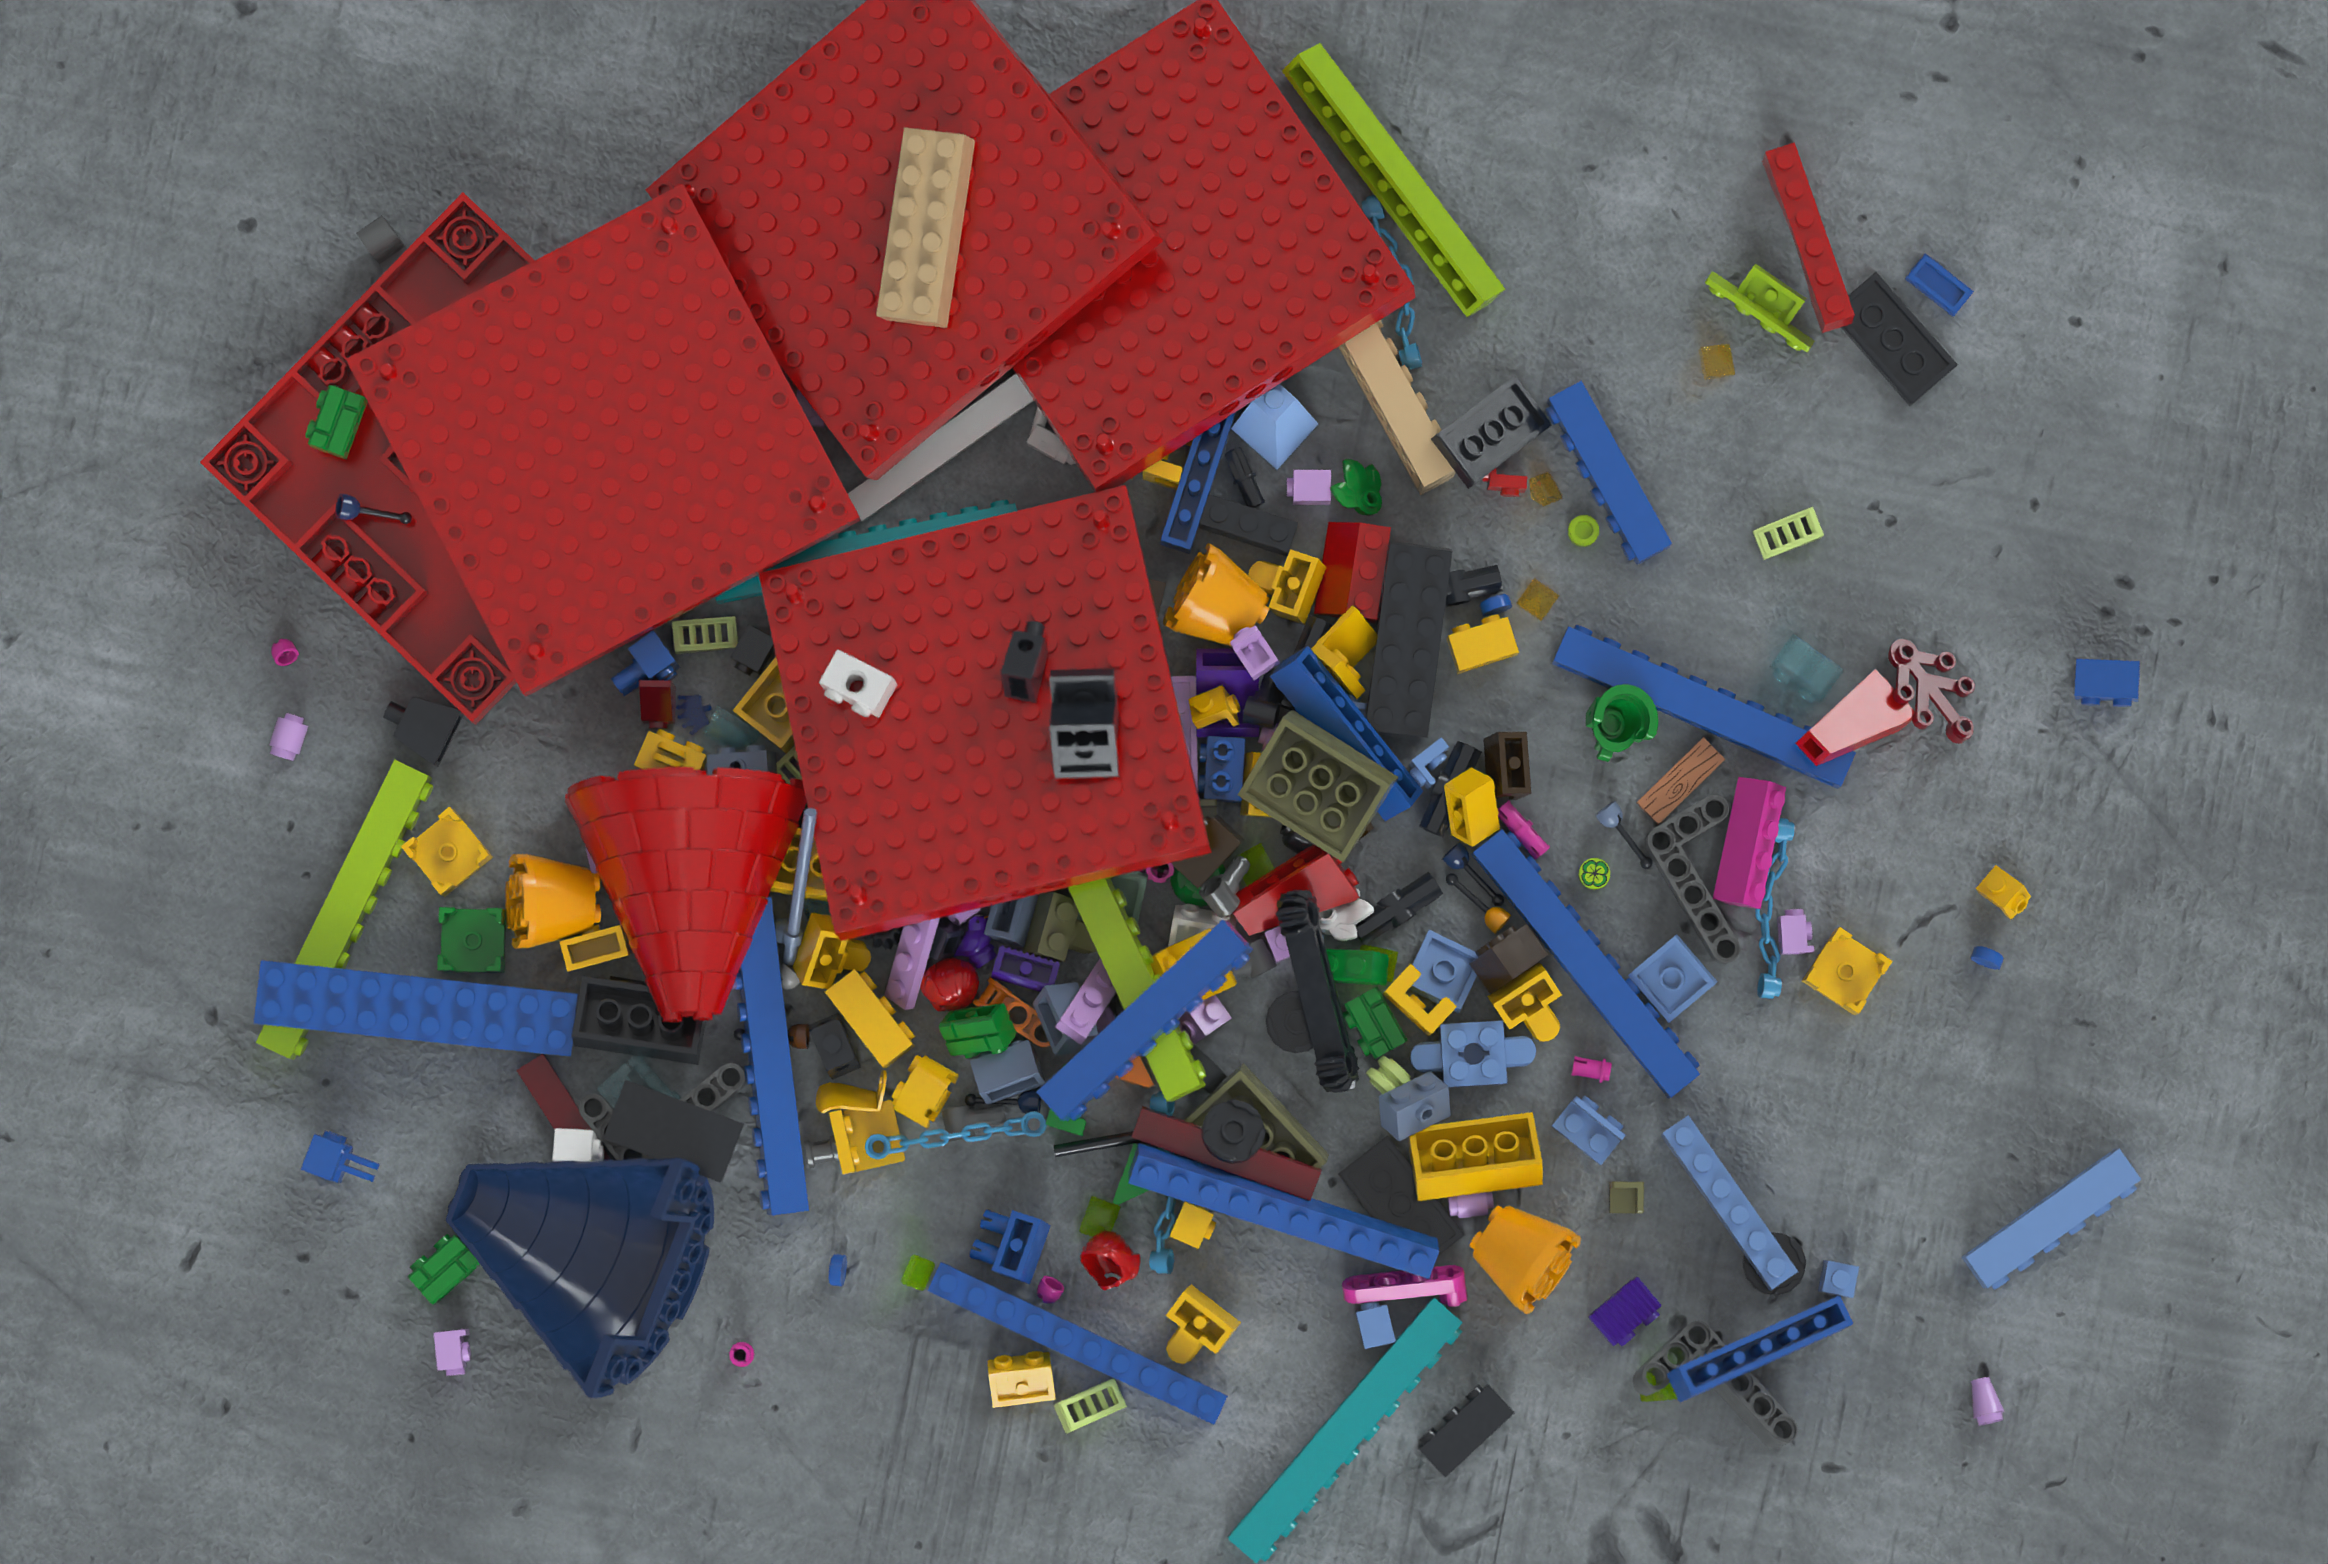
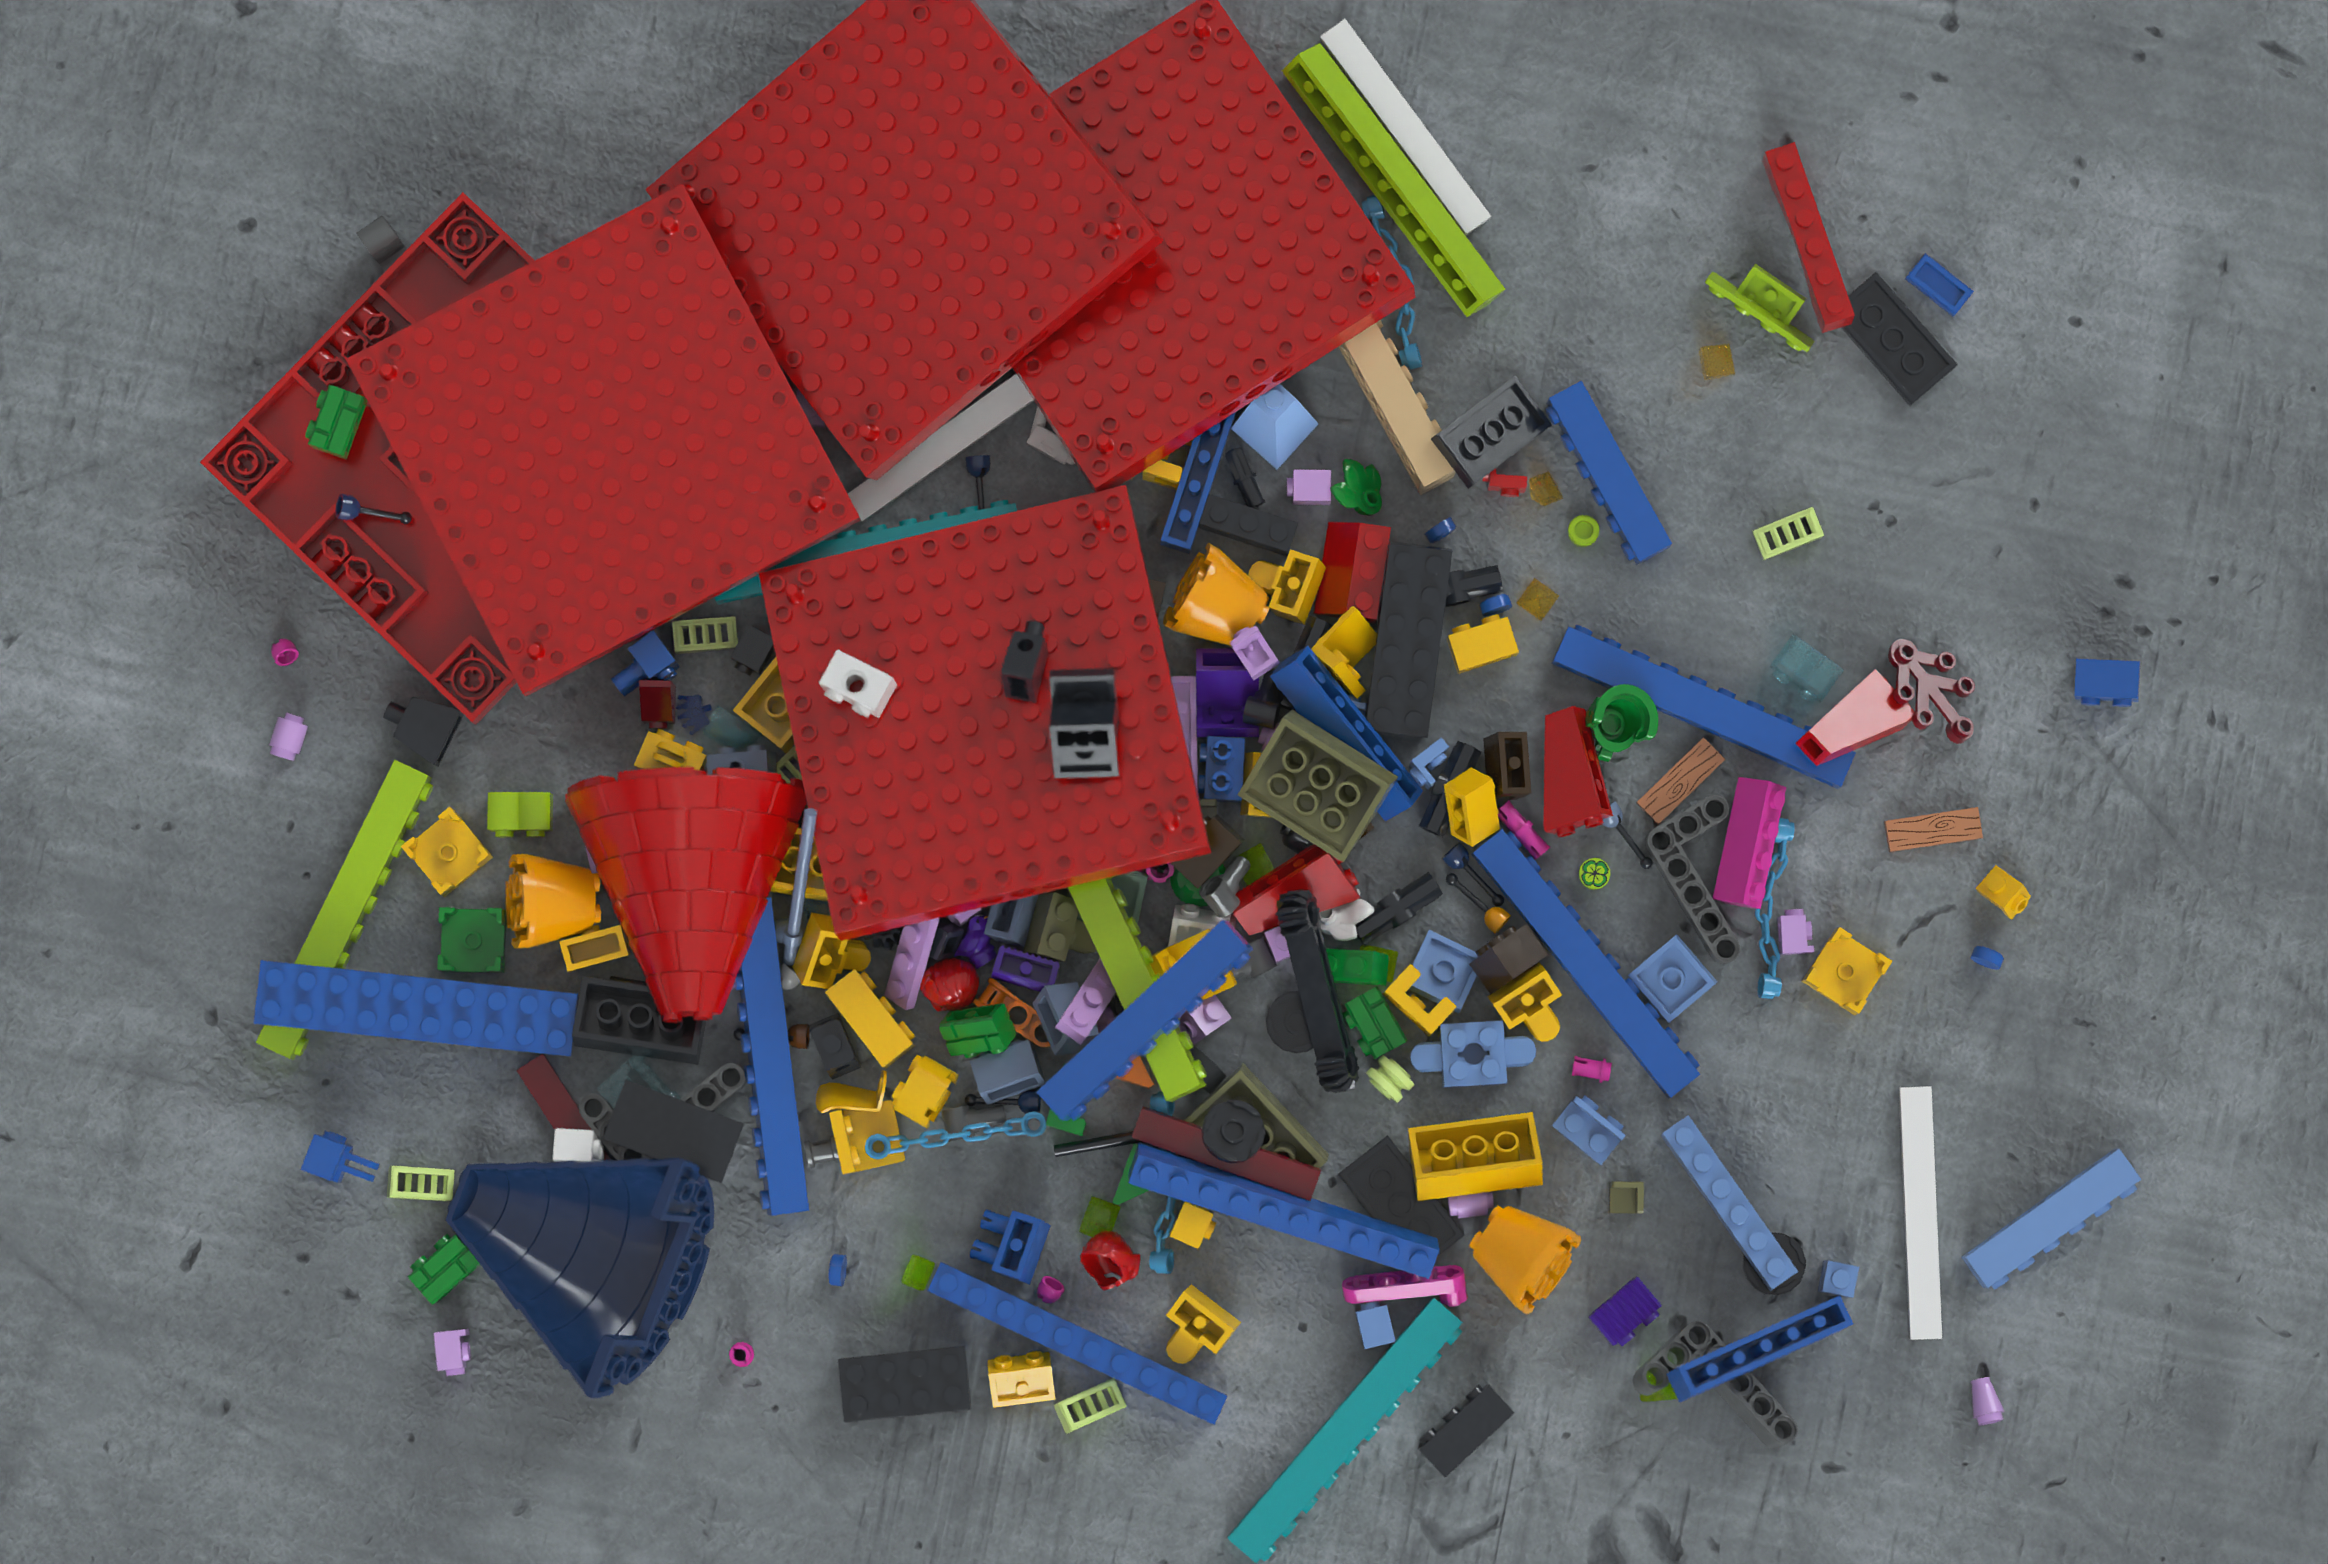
(393, 1180): none -> yellowish green slope
(520, 813): none -> lime brick
(904, 1384): none -> black brick
(925, 227): tan brick -> none
(978, 467): none -> dark blue hinge
(1213, 707): yellow bracket -> none
(1405, 127): none -> white tile
(1414, 1106): sand blue brick -> none
(1440, 530): none -> blue tile
(1572, 775): none -> red slope
(1920, 1213): none -> white tile
(1933, 829): none -> nougat tile

